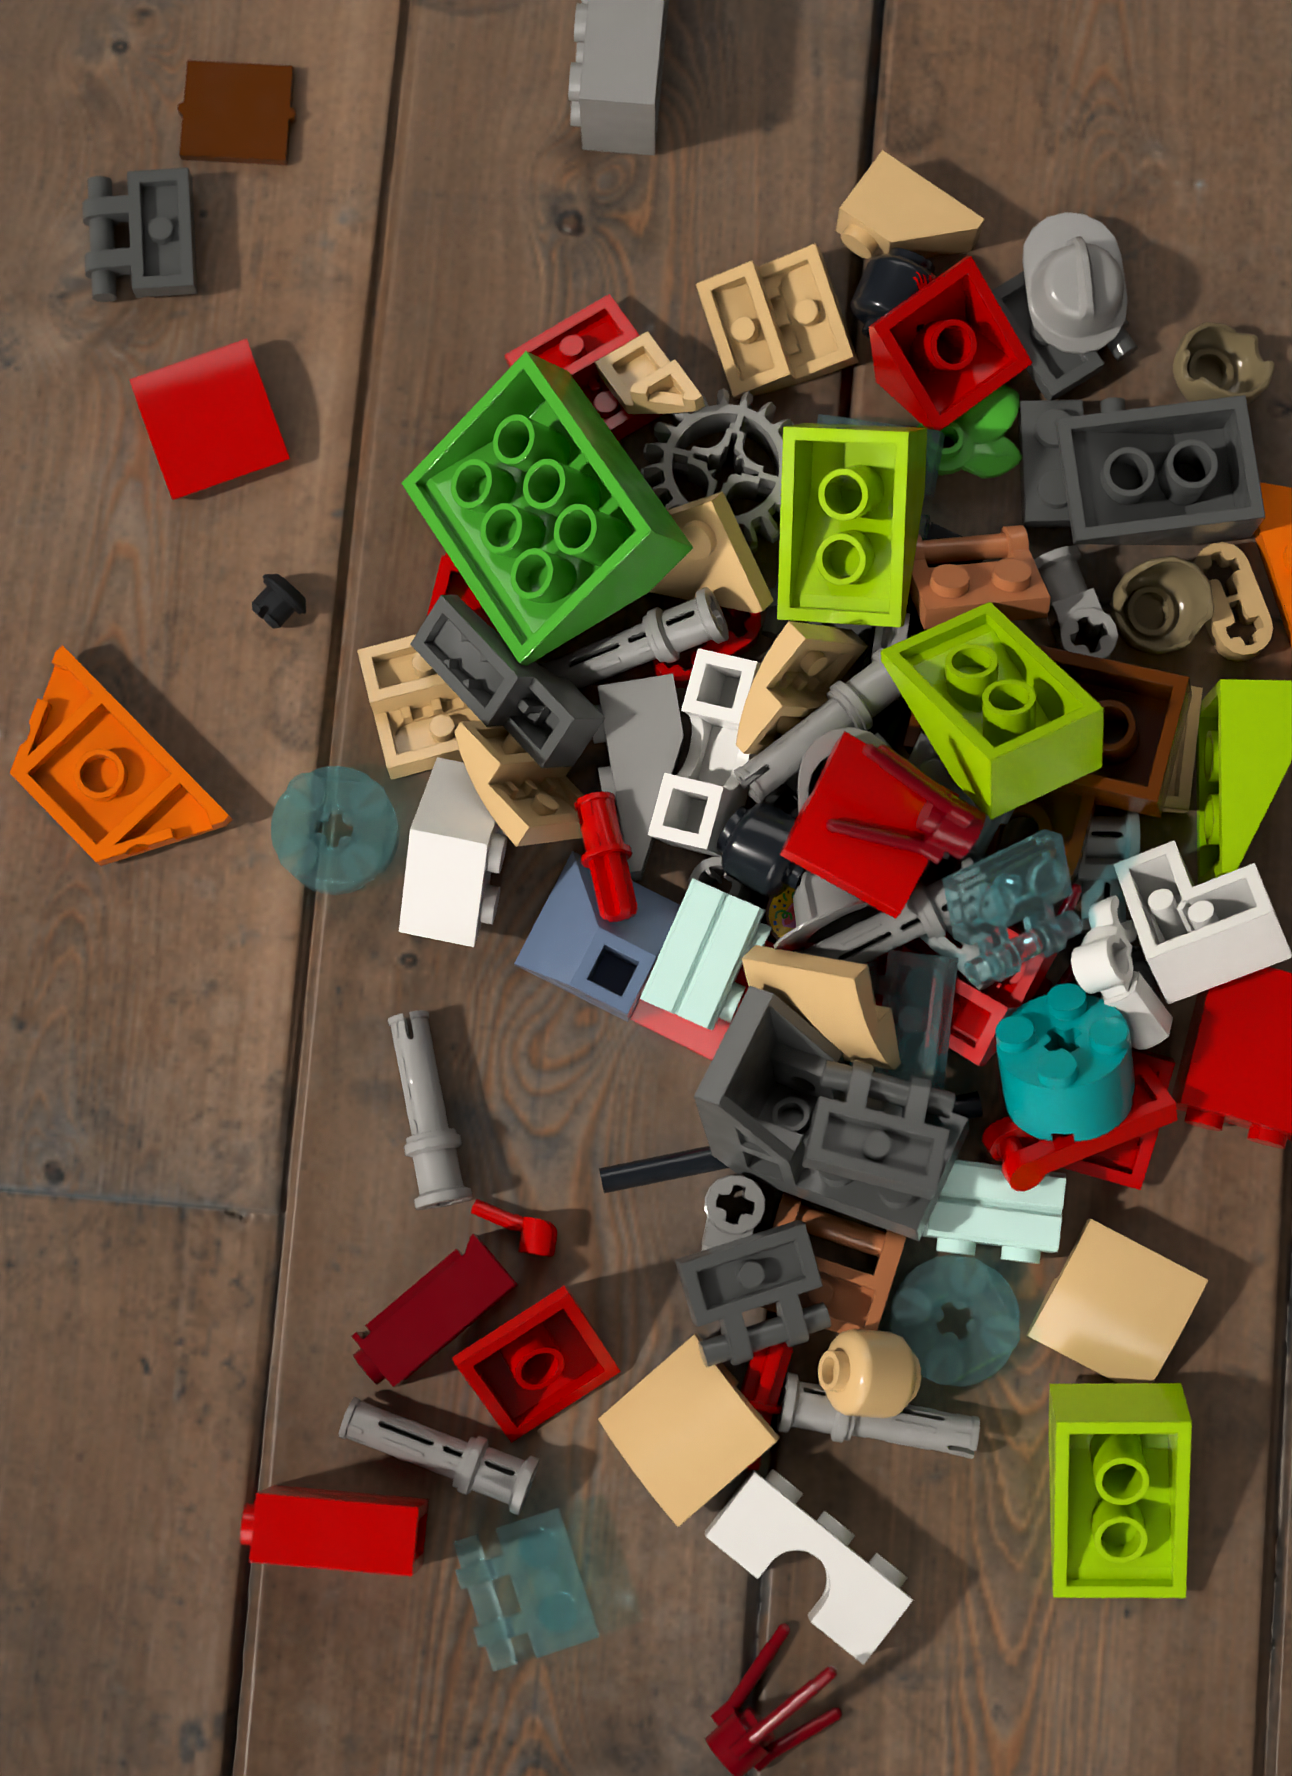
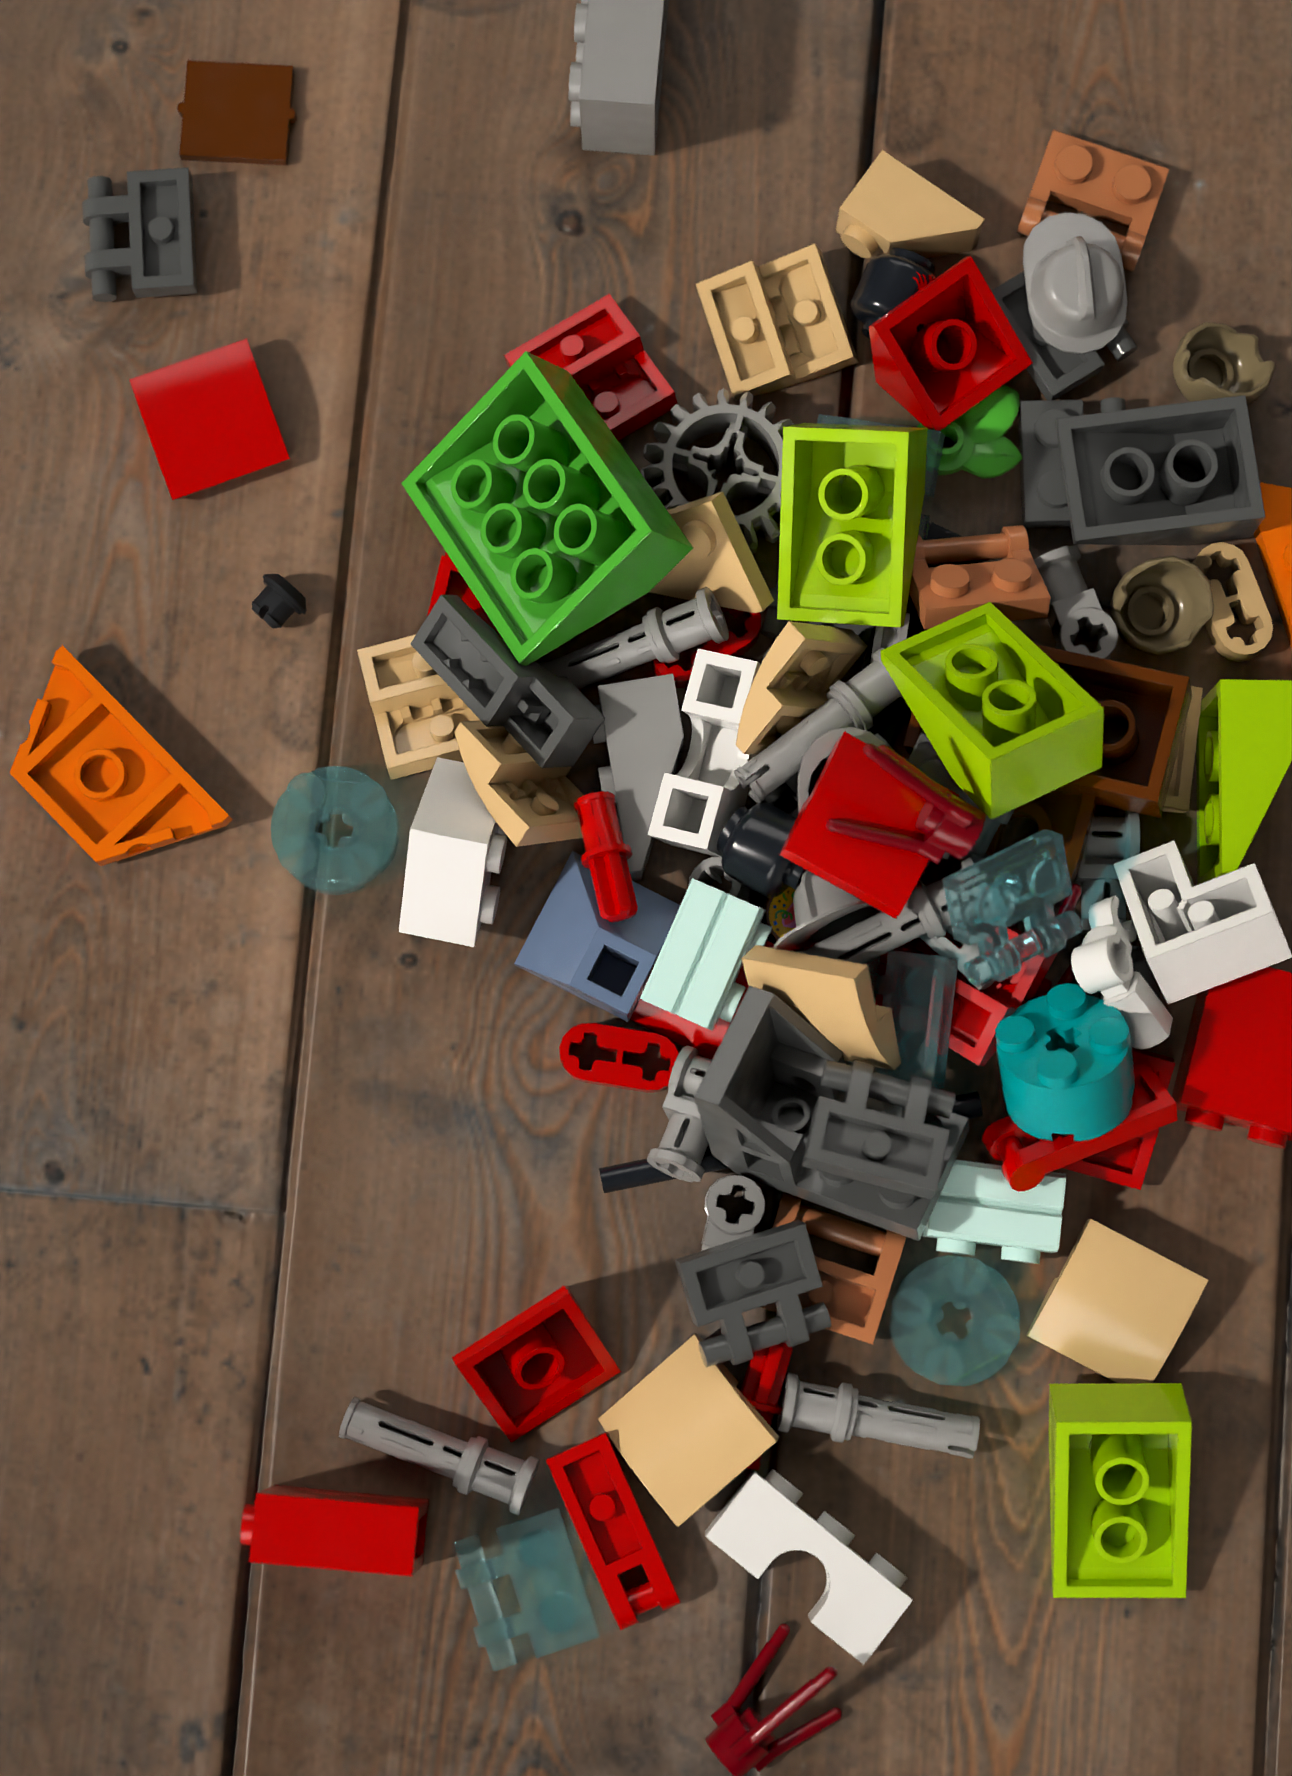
(432, 1141): light grey pin -> none
(432, 1313): dark red window -> none
(537, 1235): red hand -> none
(612, 1528): none -> red plate
(623, 1042): none -> red beam
(646, 379): tan slope -> none
(684, 1138): none -> light grey connector
(869, 1373): tan head -> none
(1098, 184): none -> nougat plate

